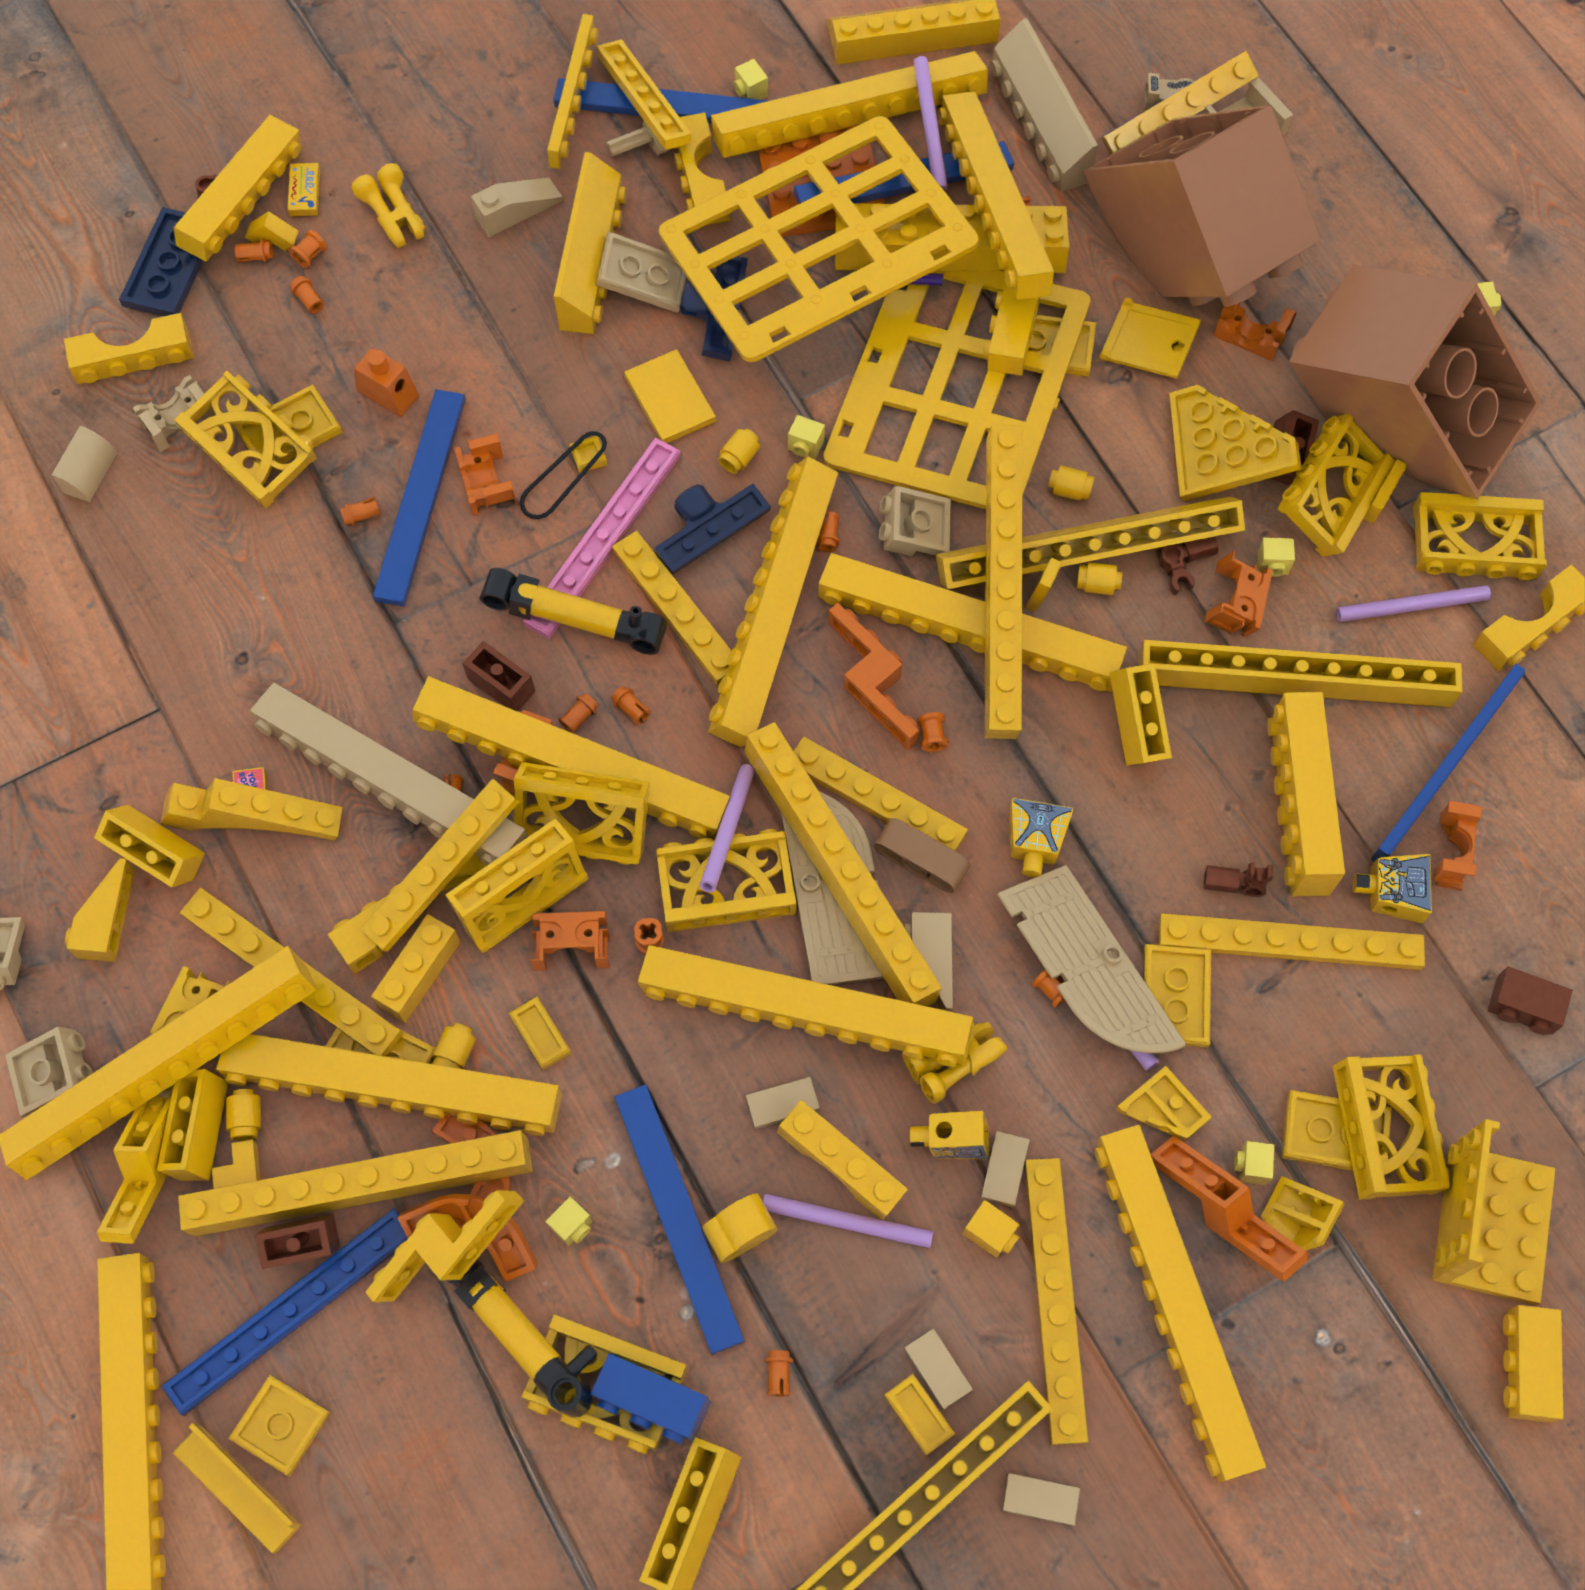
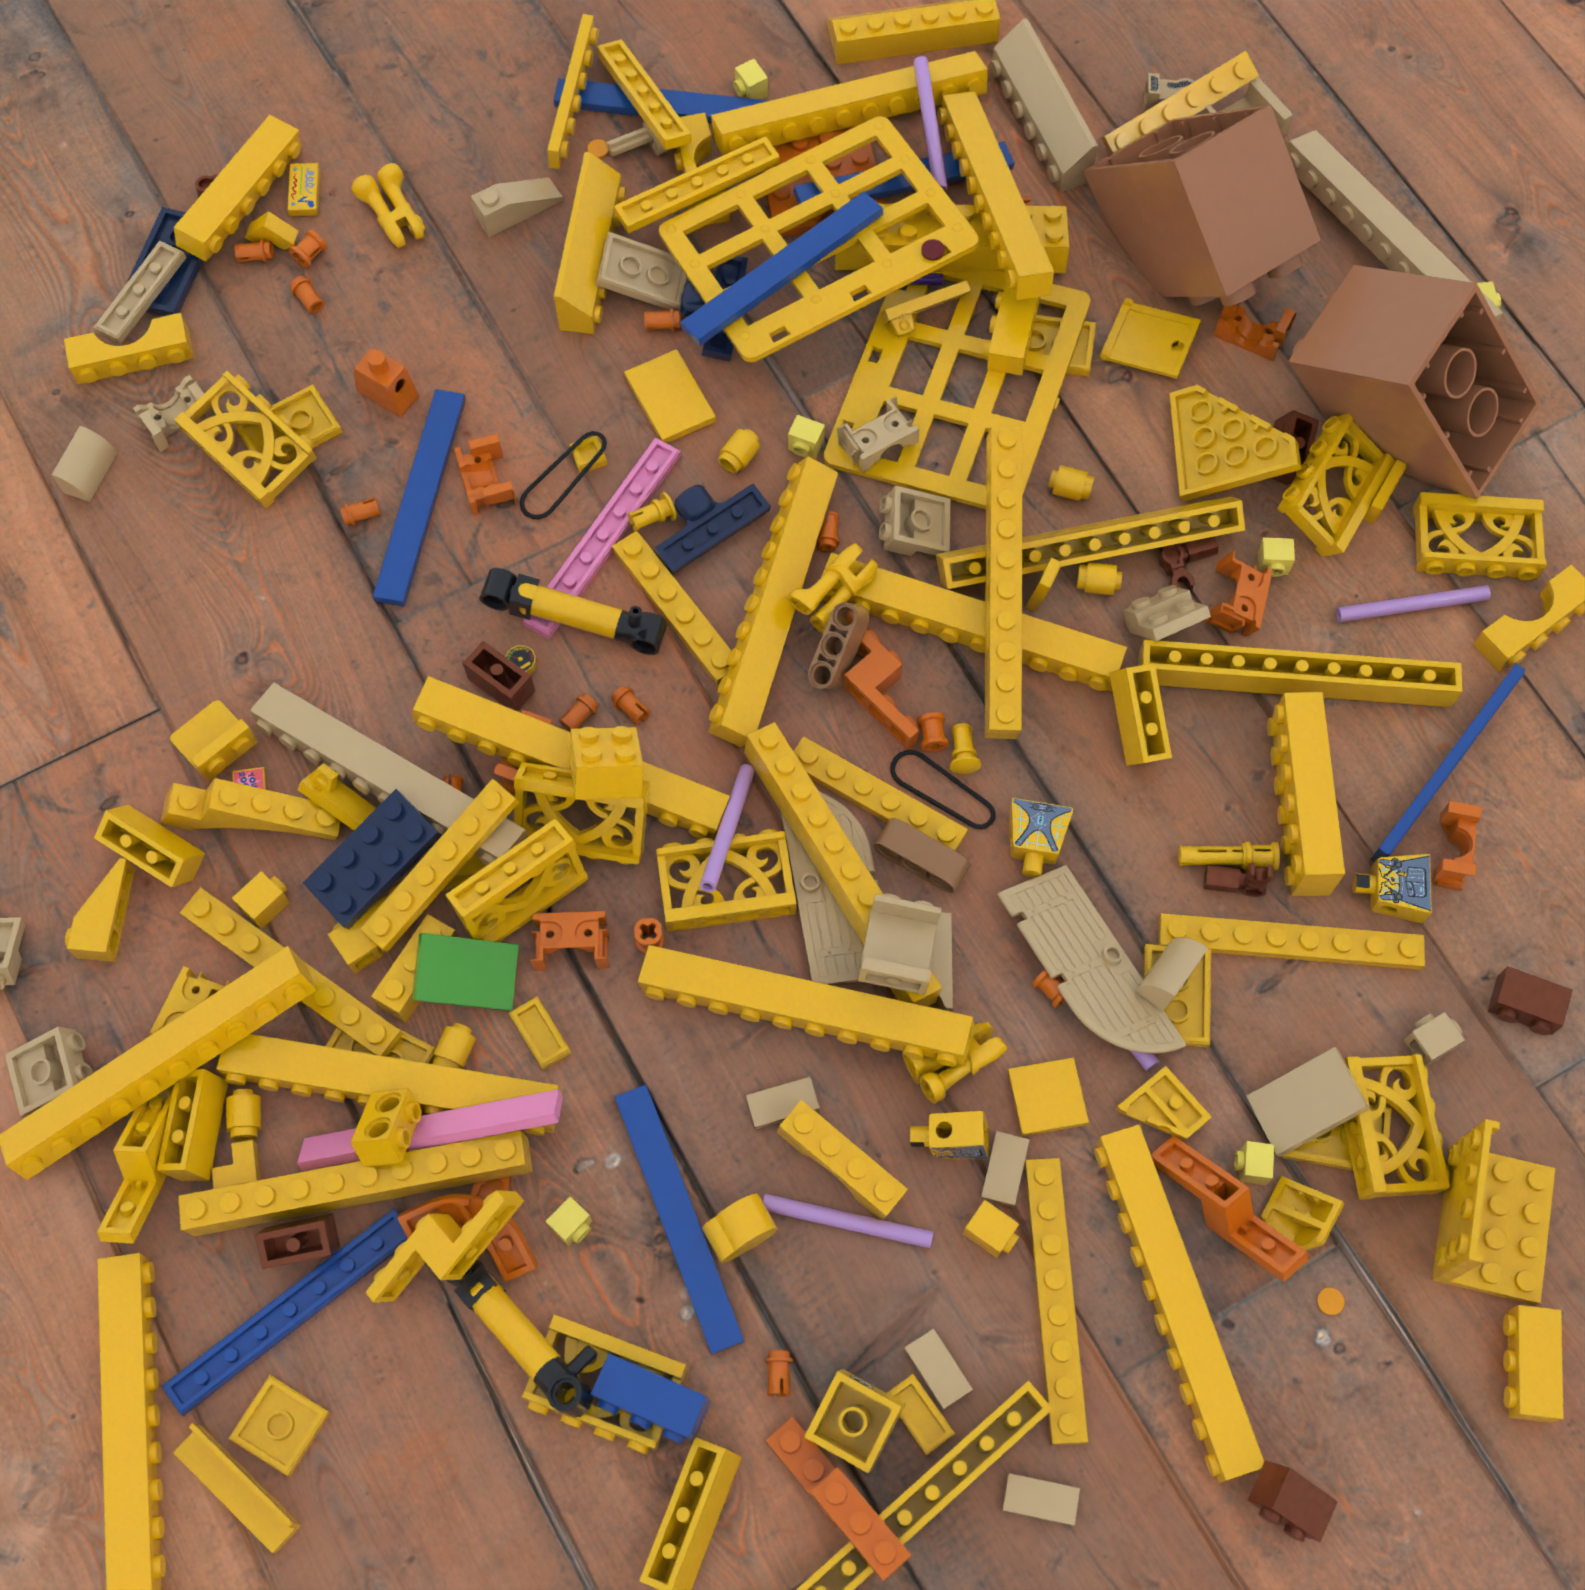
(139, 292): none -> tan tile
(213, 739): none -> yellow bracket
(262, 899): none -> yellow brick
(335, 797): none -> yellow hinge
(372, 859): none -> dark blue plate
(386, 1127): none -> yellow brick
(444, 1128): none -> bright pink tile
(465, 972): none -> bright green tile
(523, 657): none -> tile
(598, 148): none -> light orange piece
(606, 763): none -> yellow brick
(654, 512): none -> yellow pin
(662, 320): none -> orange pin
(696, 184): none -> yellow plate
(781, 268): none -> blue tile
(808, 599): none -> yellow piece
(838, 1499): none -> orange bracket
(850, 636): none -> medium nougat beam
(854, 1420): none -> yellow brick
(872, 439): none -> tan piece
(899, 943): none -> tan panel
(901, 315): none -> yellow hinge
(932, 249): none -> dark red piece
(934, 802): none -> black piece
(964, 755): none -> yellow pin
(1047, 1097): none -> yellow tile
(1164, 613): none -> tan plate
(1171, 971): none -> tan brick
(1230, 855): none -> yellow pin
(1292, 1501): none -> copper brick
(1307, 1102): none -> tan tile
(1330, 1301): none -> light orange piece
(1368, 212): none -> tan brick
(1434, 1037): none -> tan brick

